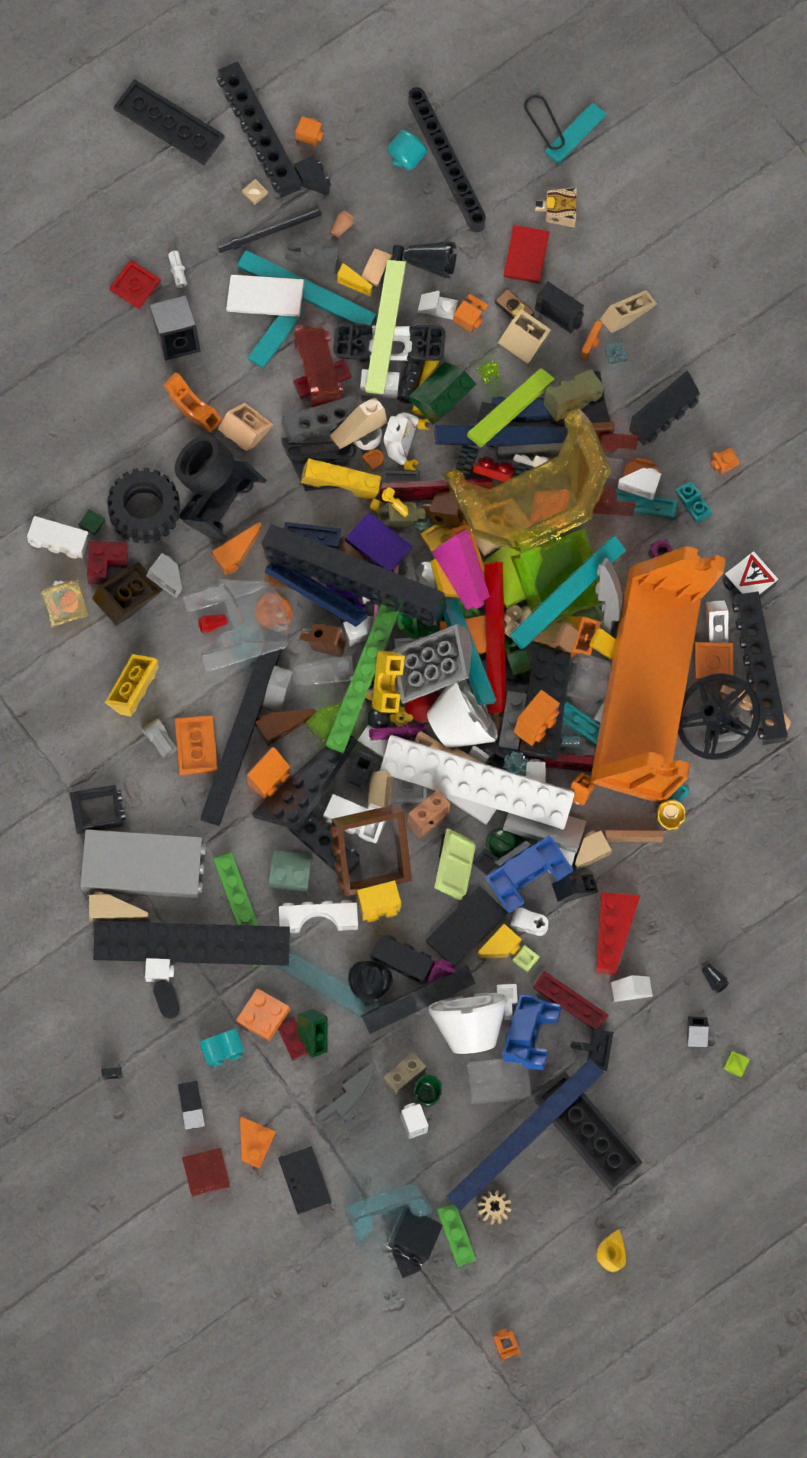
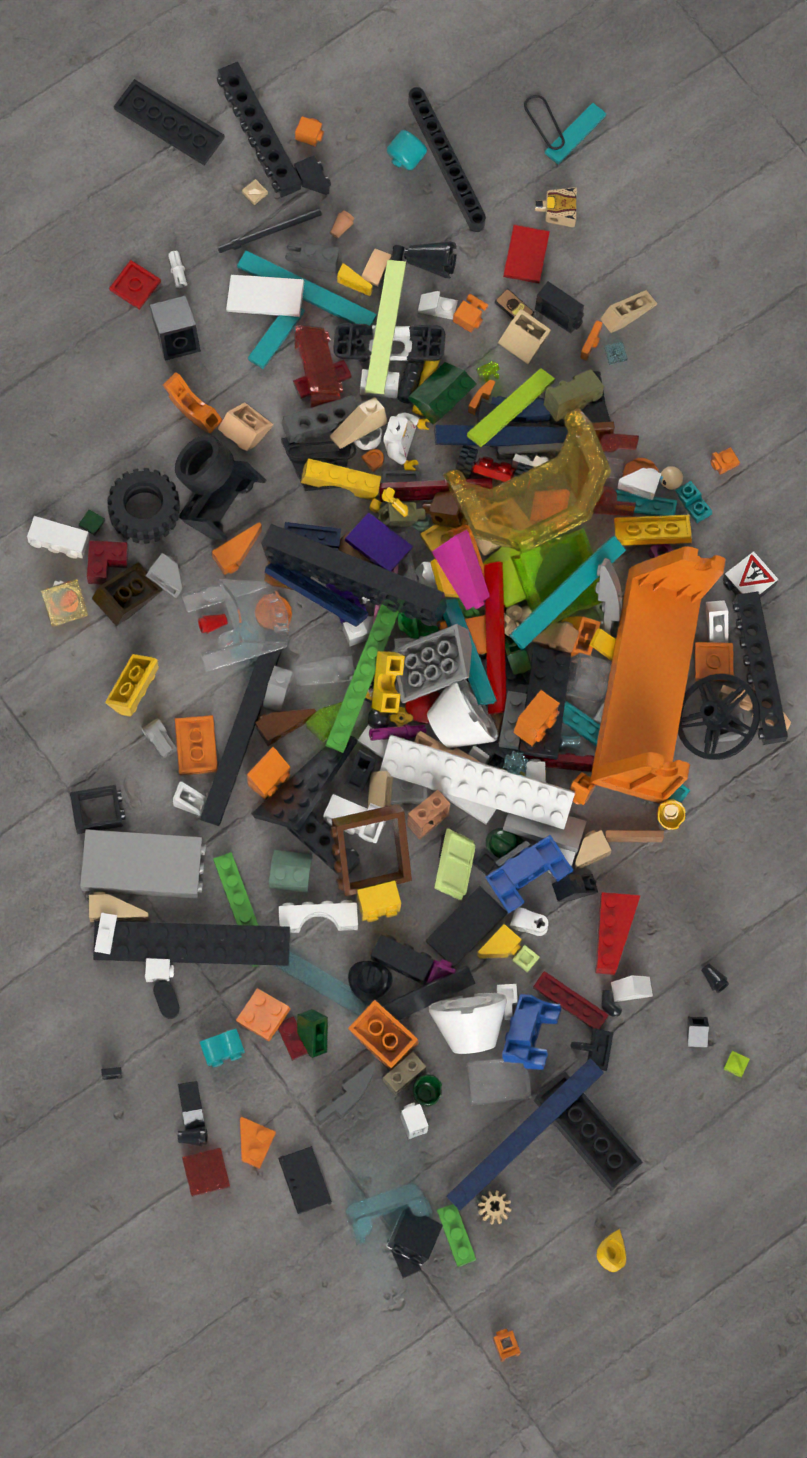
(105, 933): none -> white piece
(189, 799): none -> white slope
(194, 1136): none -> black cone
(325, 639): reddish brown torso -> none
(383, 1035): none -> orange slope
(484, 392): none -> orange slope
(609, 1006): none -> black arm
(653, 530): none -> yellow tile
(664, 409): black slope -> none
(671, 478): none -> tan piece

